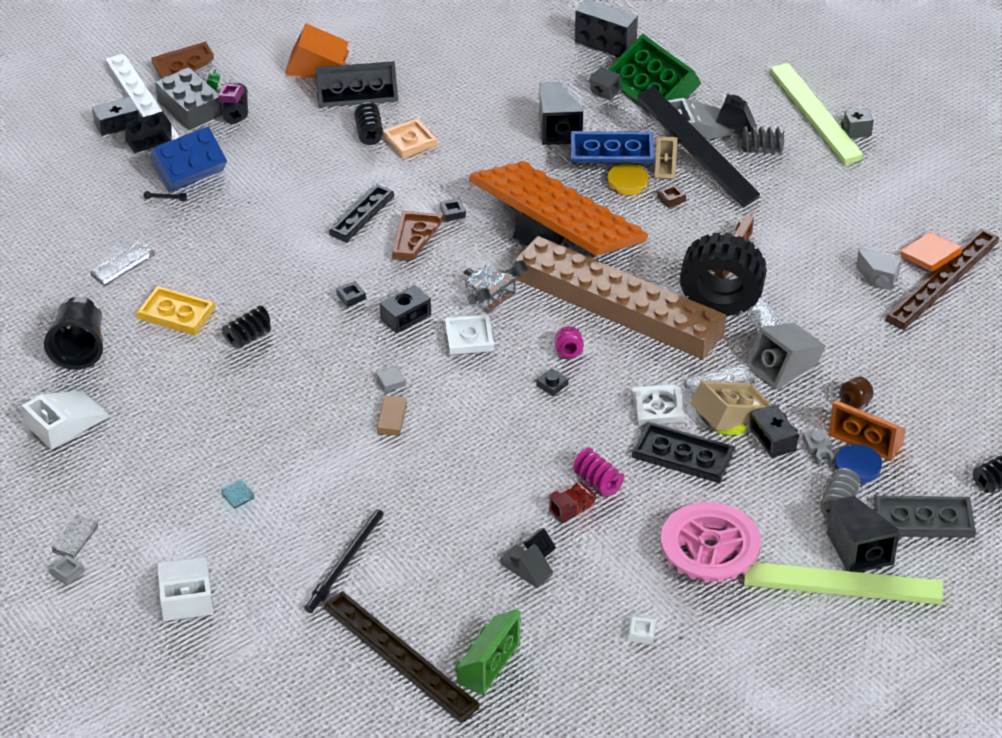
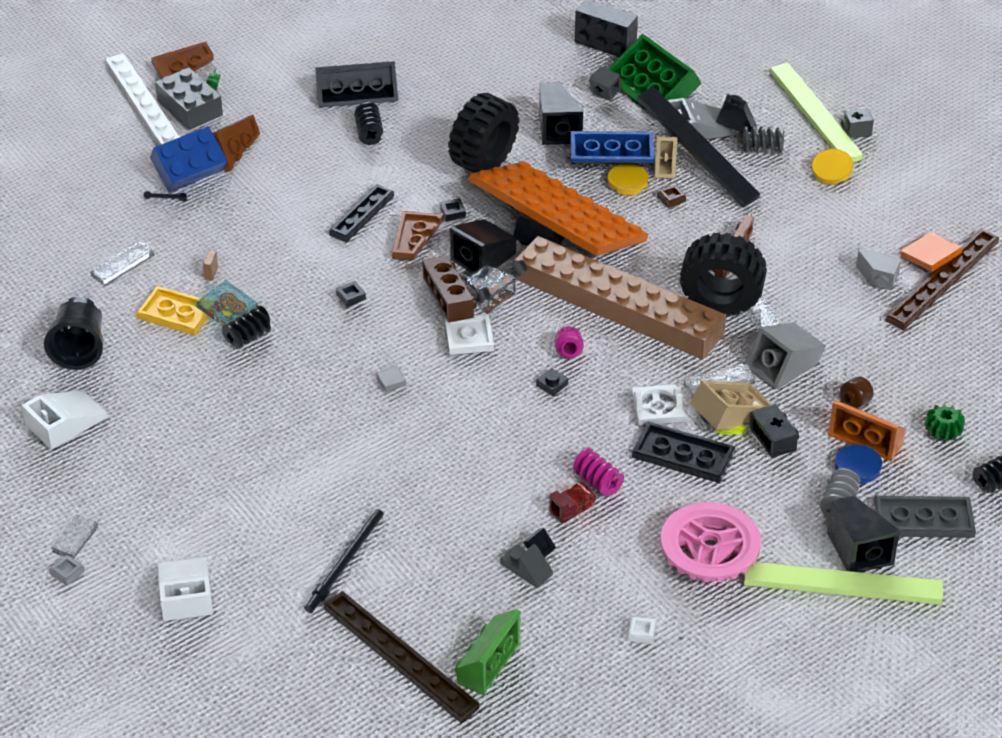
(114, 115): black brick -> none
(148, 132): black brick -> none
(210, 265): none -> medium nougat tile
(226, 303): none -> clear light blue tile
(230, 93): magenta tile -> none
(233, 112): black piece -> none
(236, 138): none -> dark orange wing
(237, 494): clear light blue tile -> none
(315, 49): orange slope -> none
(392, 415): medium nougat tile -> none
(405, 308): black brick -> none
(409, 138): light nougat tile -> none
(448, 288): none -> reddish brown brick
(480, 244): none -> black slope
(483, 133): none -> black tyre
(819, 443): light grey plate -> none
(832, 166): none -> yellow tile
(944, 422): none -> green gear

